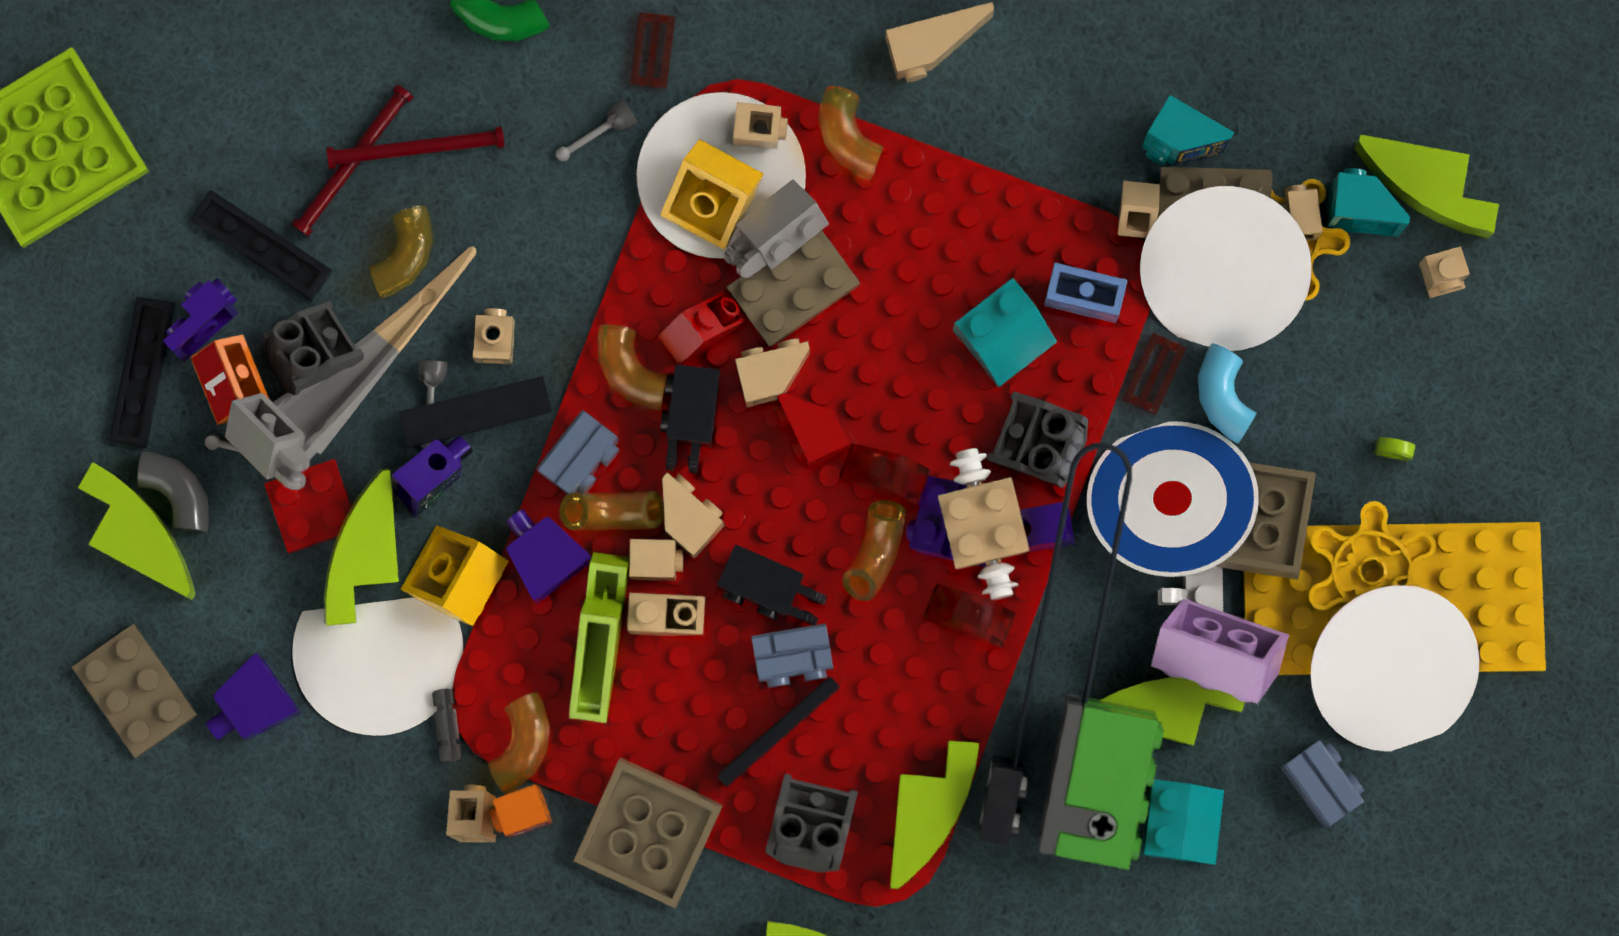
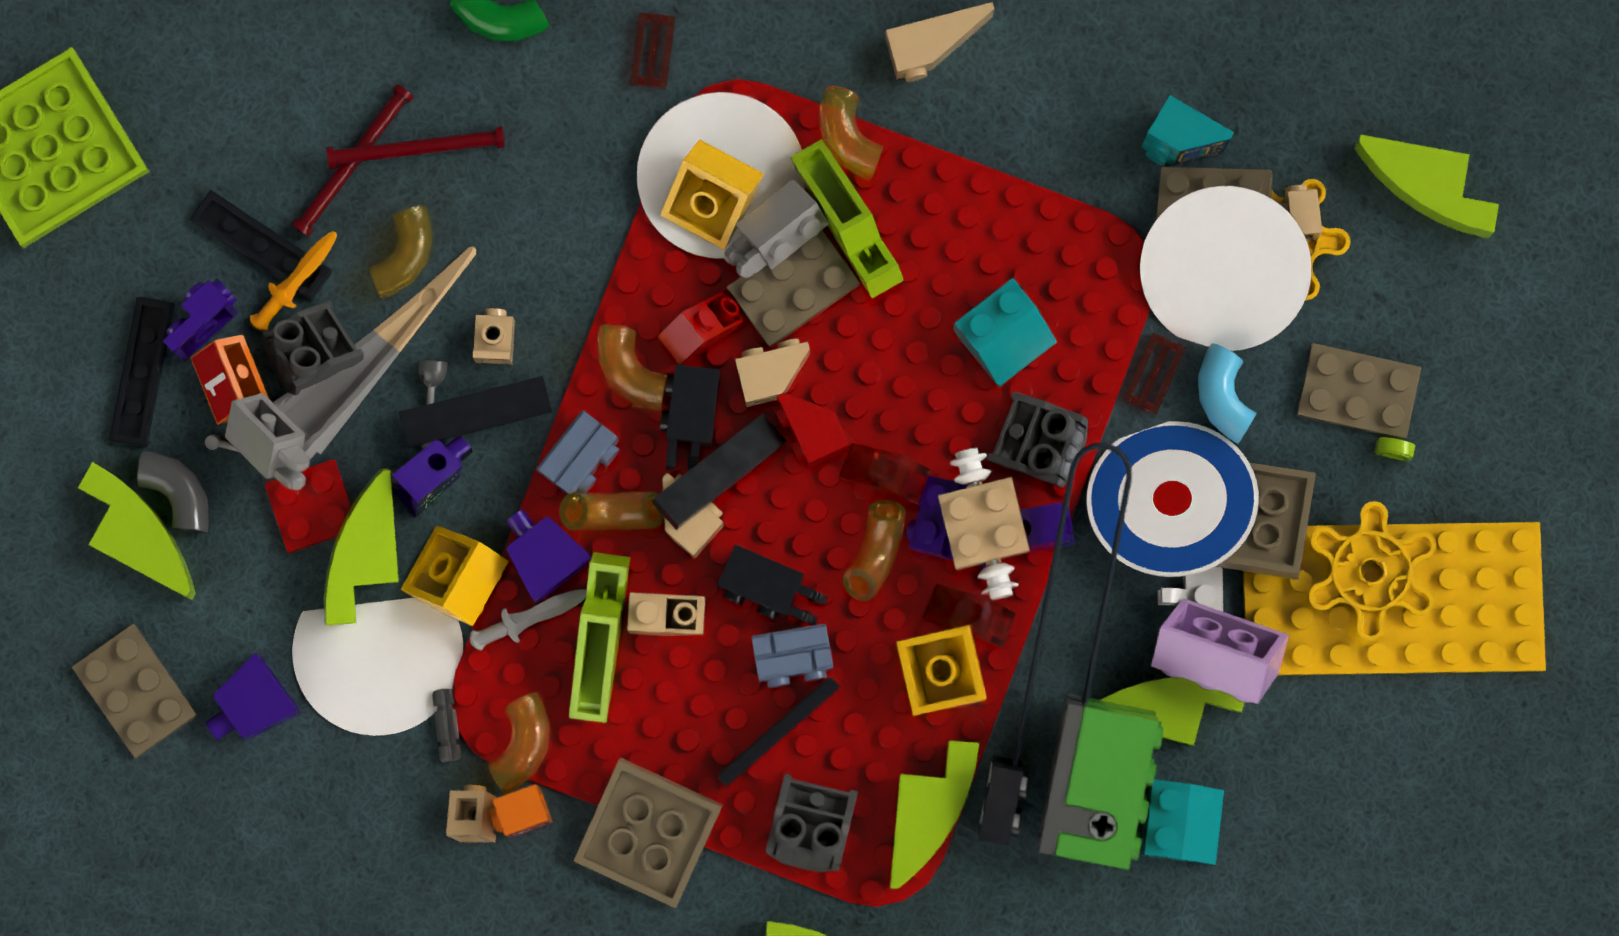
(284, 292): none -> light orange sword
(515, 623): none -> light grey sword
(618, 117): hinge -> none
(655, 560): tan brick -> none
(719, 471): none -> black tile
(750, 115): tan brick -> none
(847, 218): none -> lime slope
(941, 670): none -> yellow slope
(1085, 292): medium blue brick -> none
(1138, 208): tan brick -> none
(1323, 783): sand blue brick -> none
(1358, 391): none -> dark tan plate
(1363, 205): teal slope -> none
(1394, 667): white sticker -> none
(1444, 272): tan brick -> none

